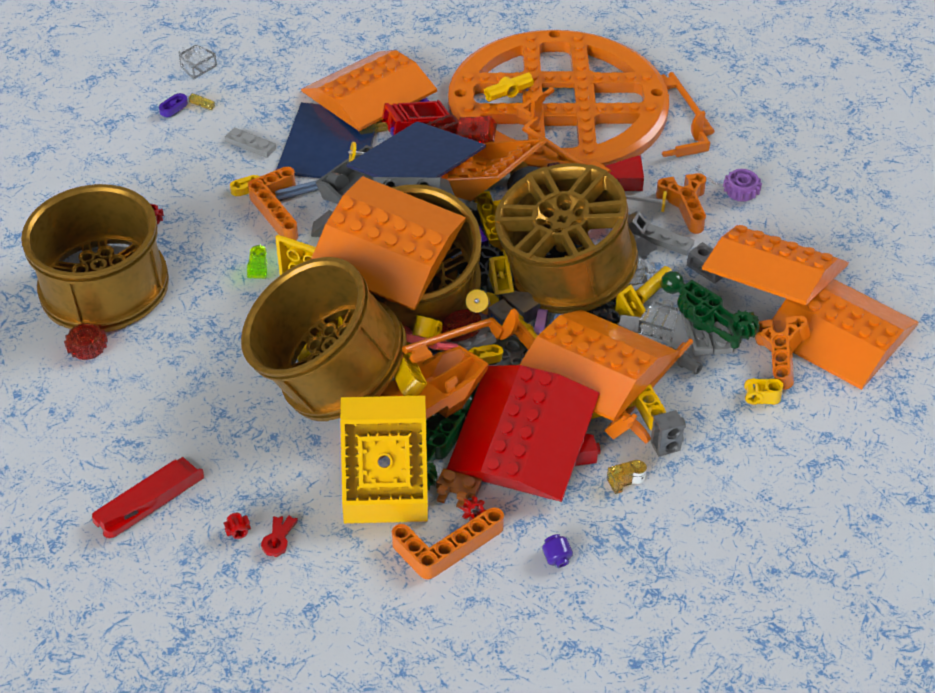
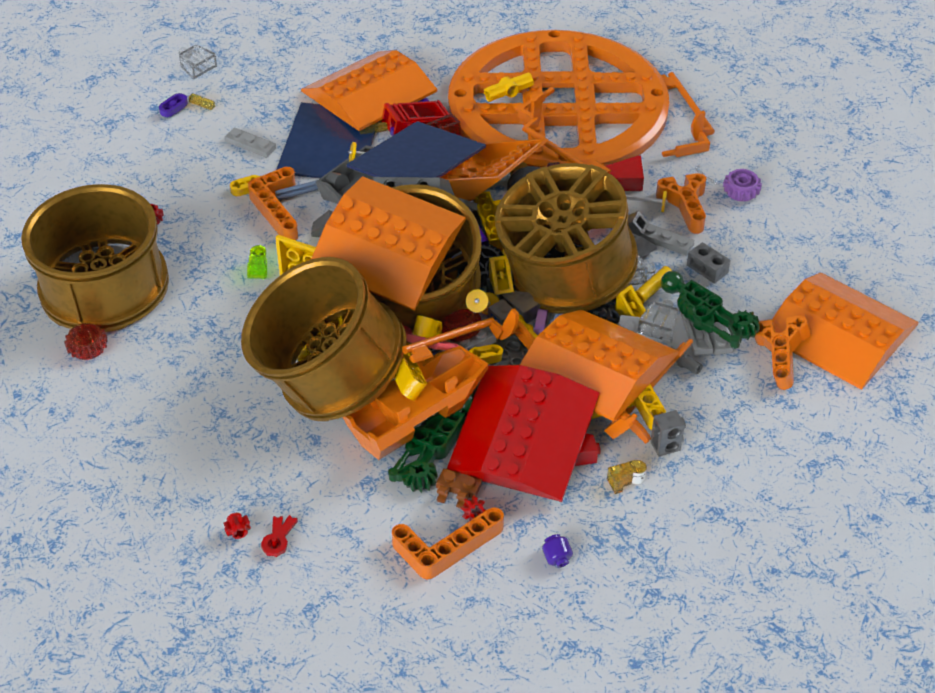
(146, 496): red piece -> none
(389, 428): yellow slope -> none
(477, 128): clear red brick -> none
(765, 391): yellow piece -> none
(773, 264): orange slope -> none

